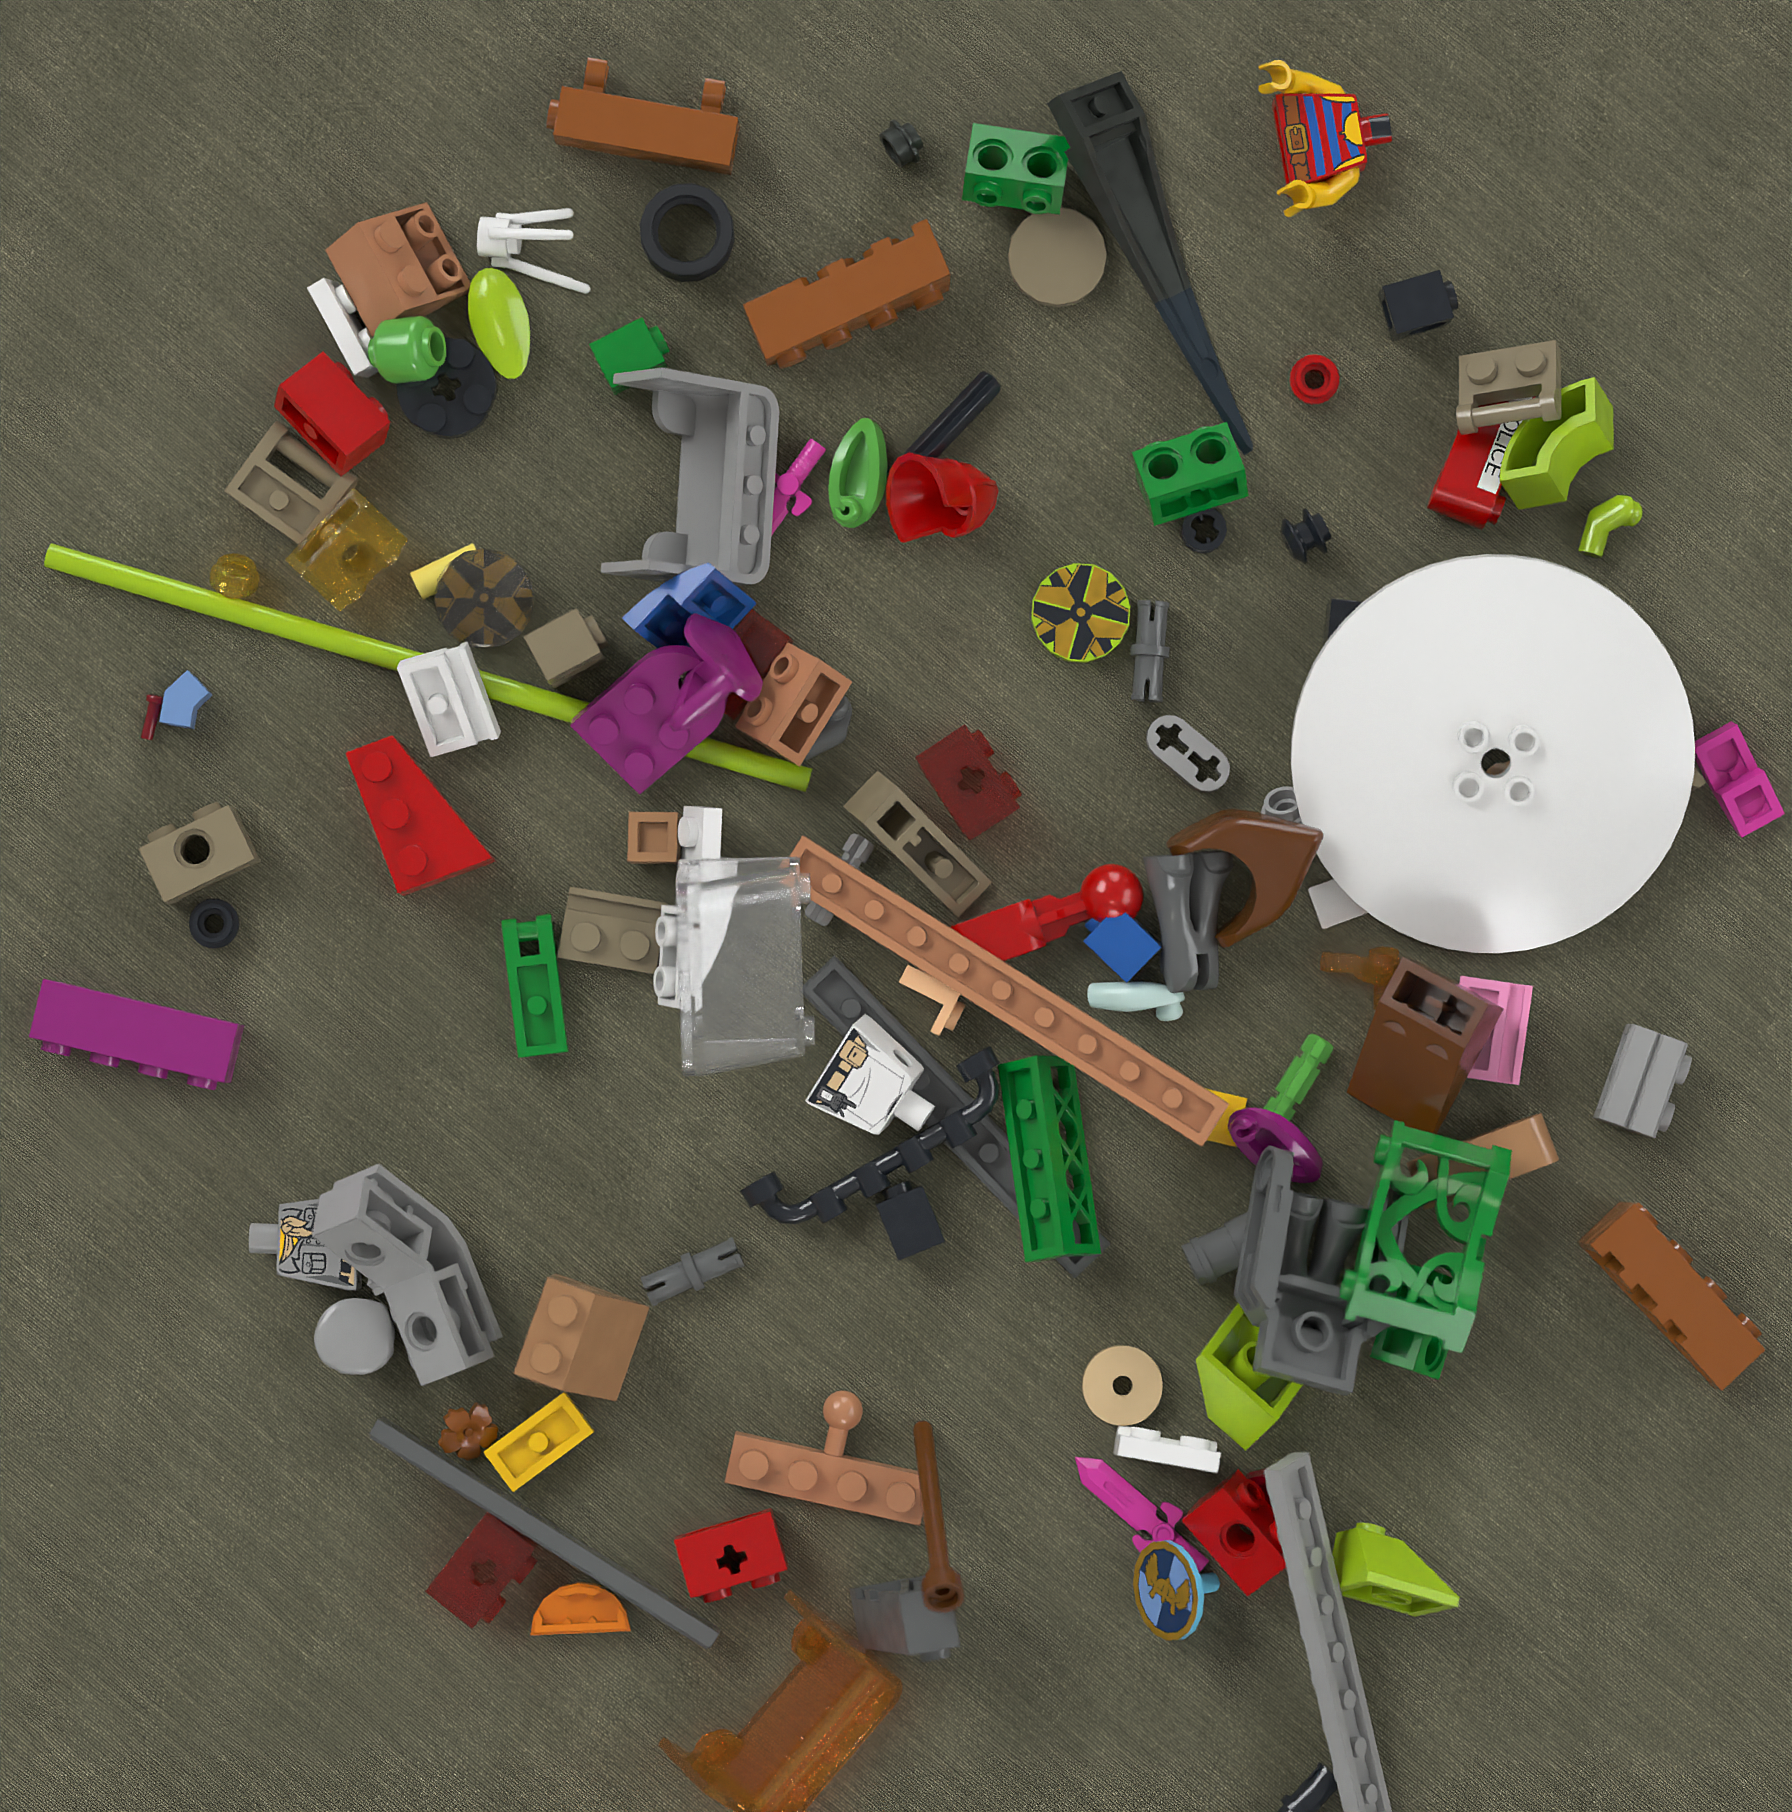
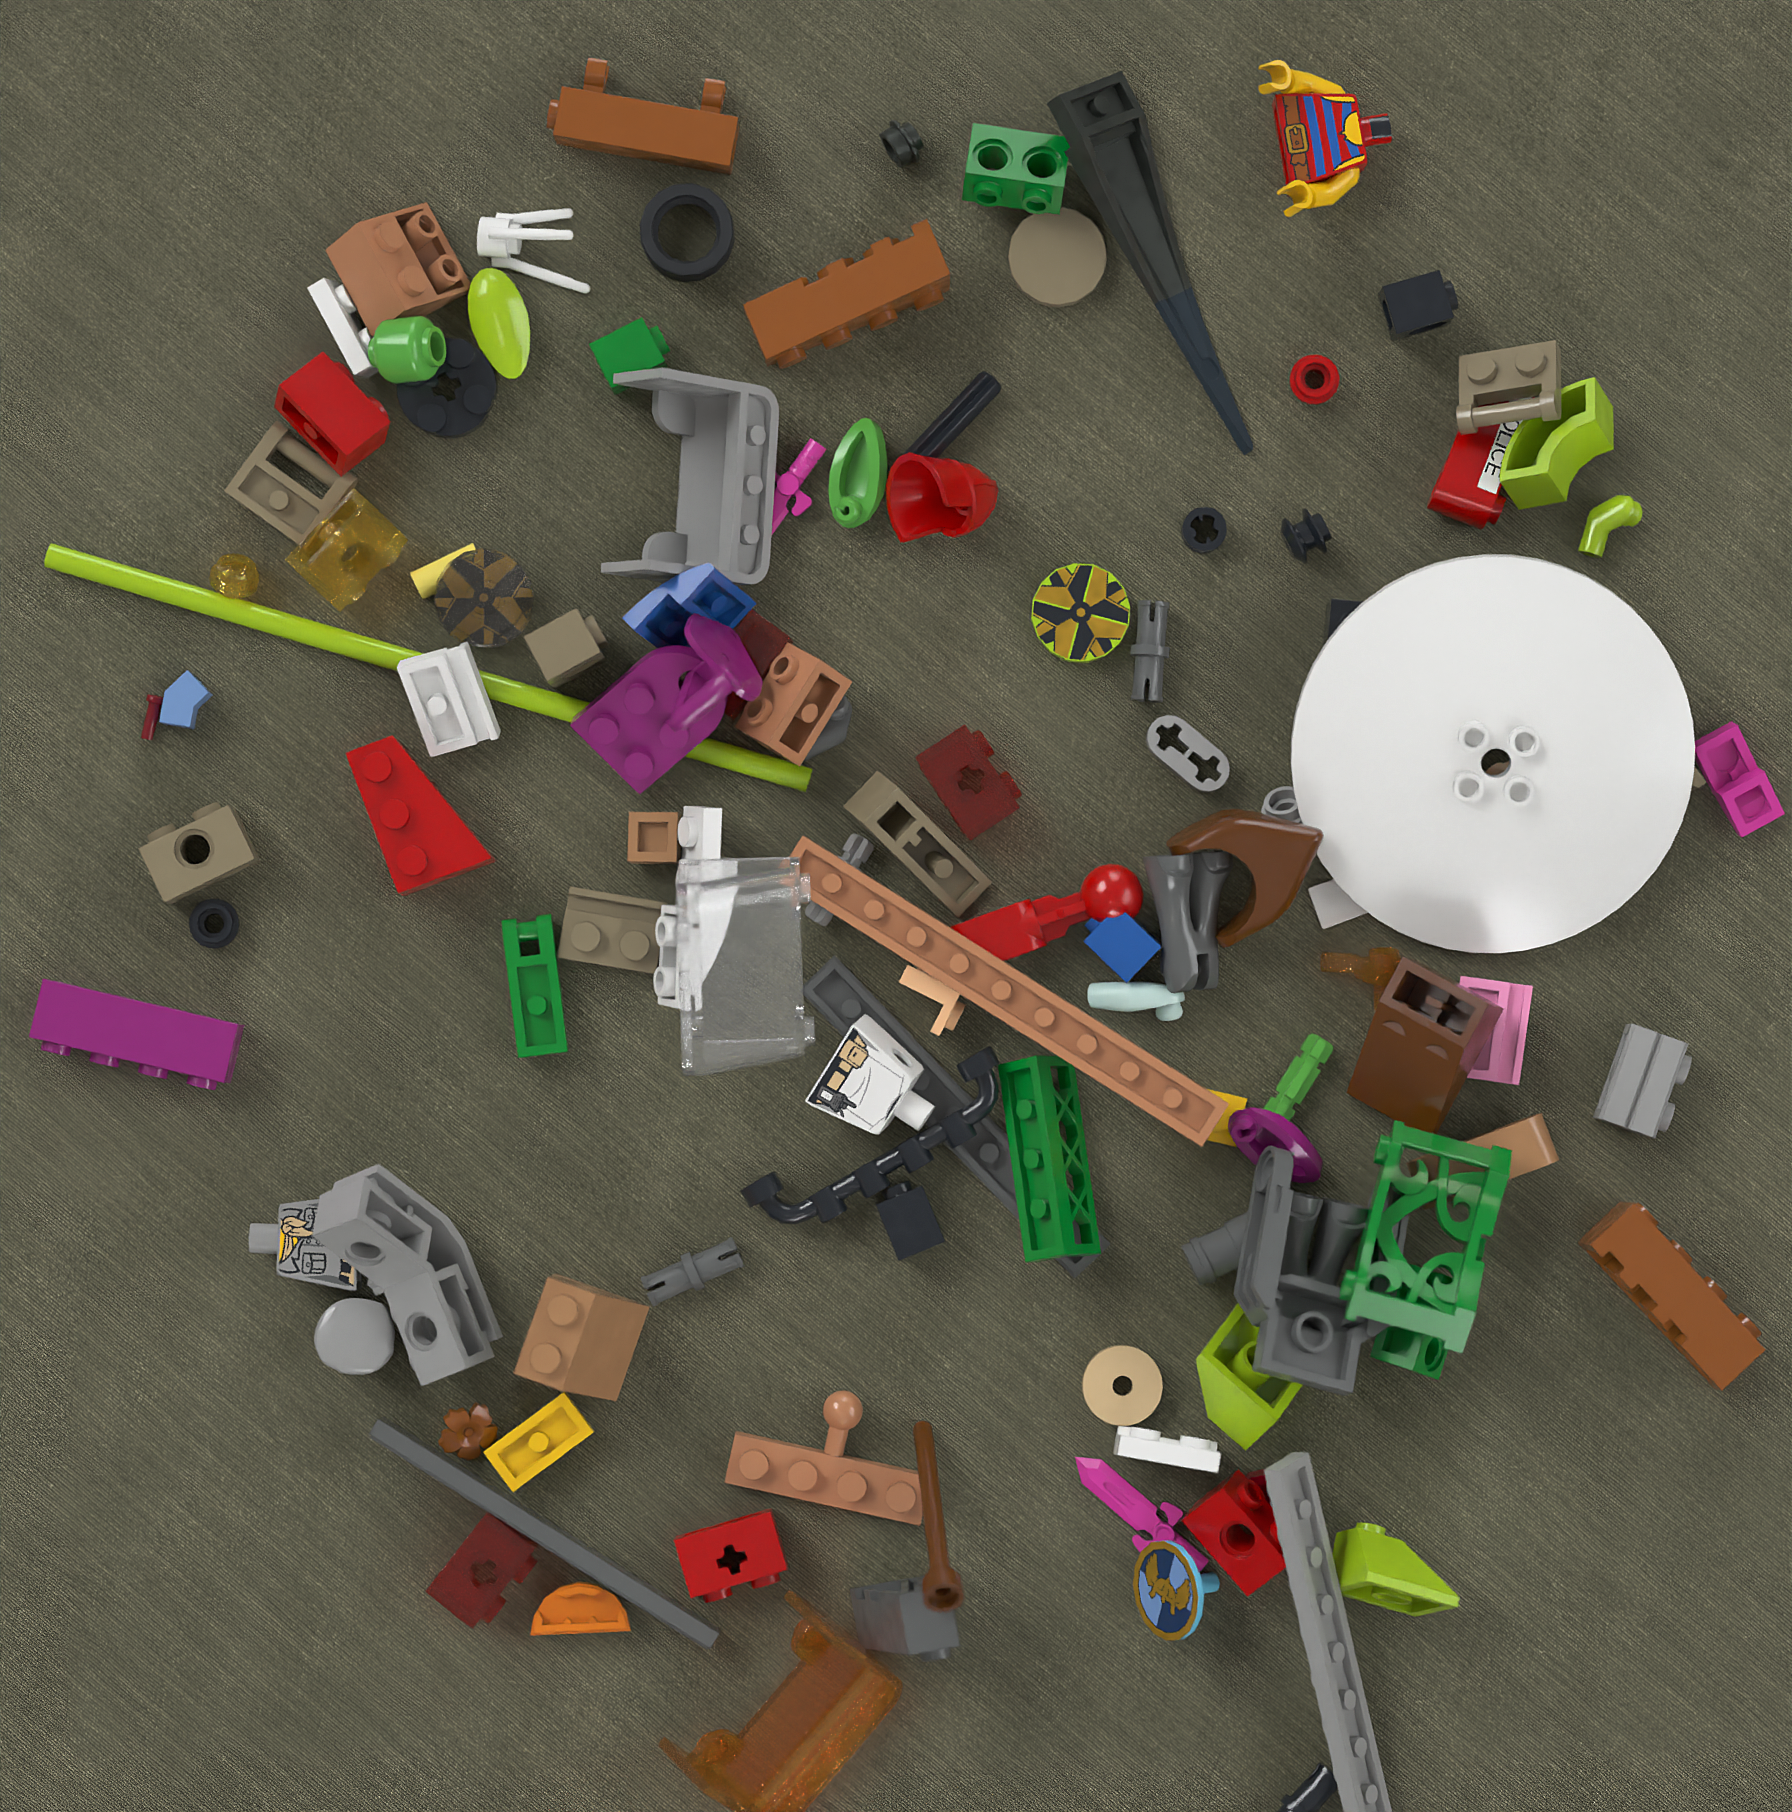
(1193, 482): green brick -> none

